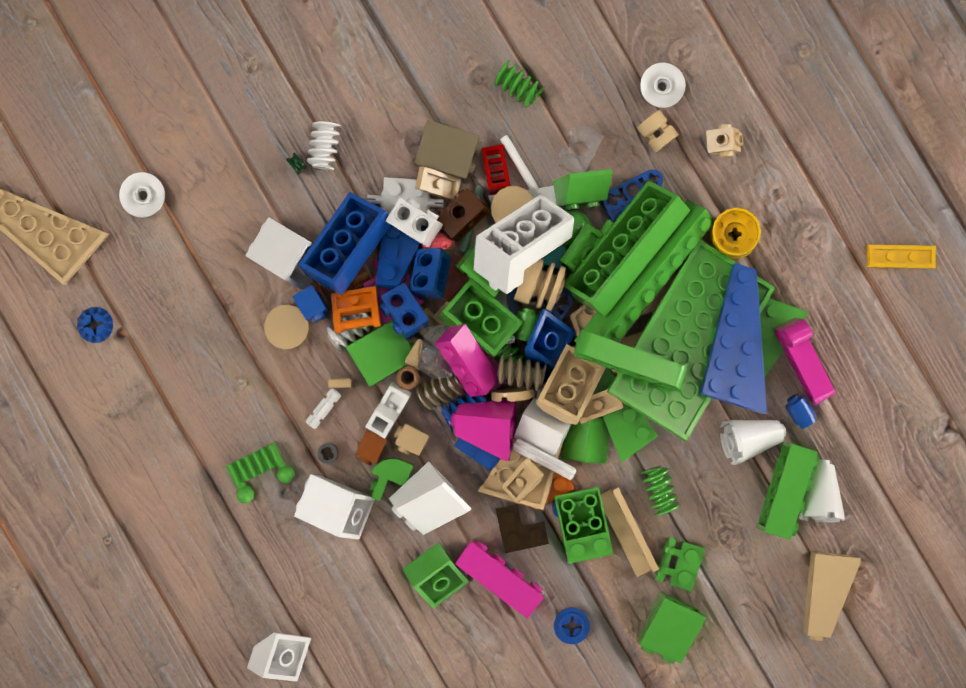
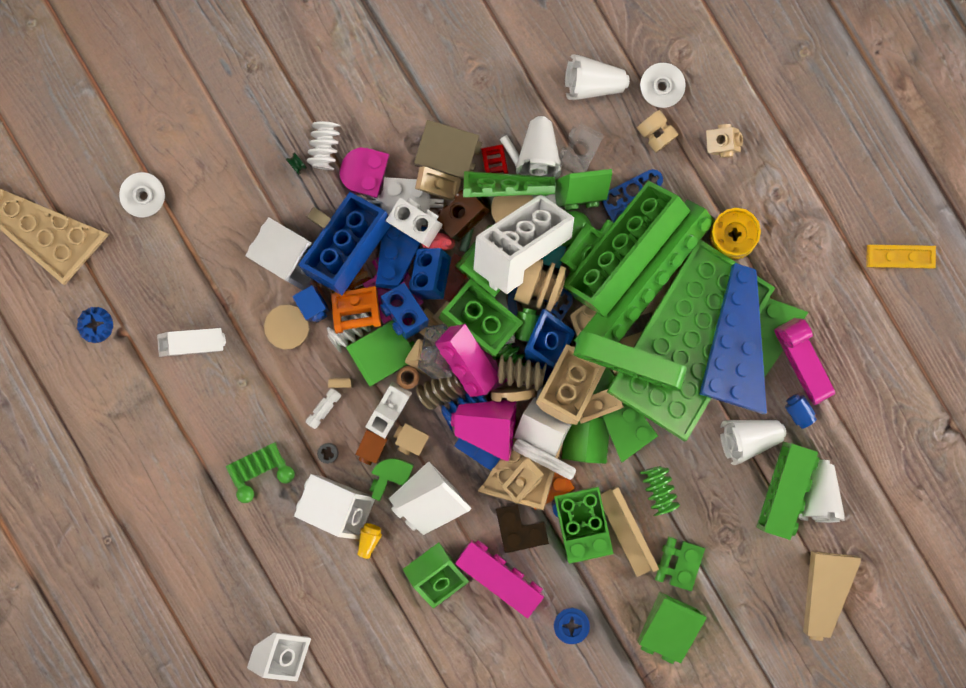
(190, 342): none -> white slope
(318, 217): none -> dark tan beam
(364, 171): none -> dark pink slope
(369, 537): none -> yellow cone
(496, 184): none -> bright green wing
(518, 85): bright green piece -> none
(539, 151): none -> white cone
(593, 78): none -> white cone

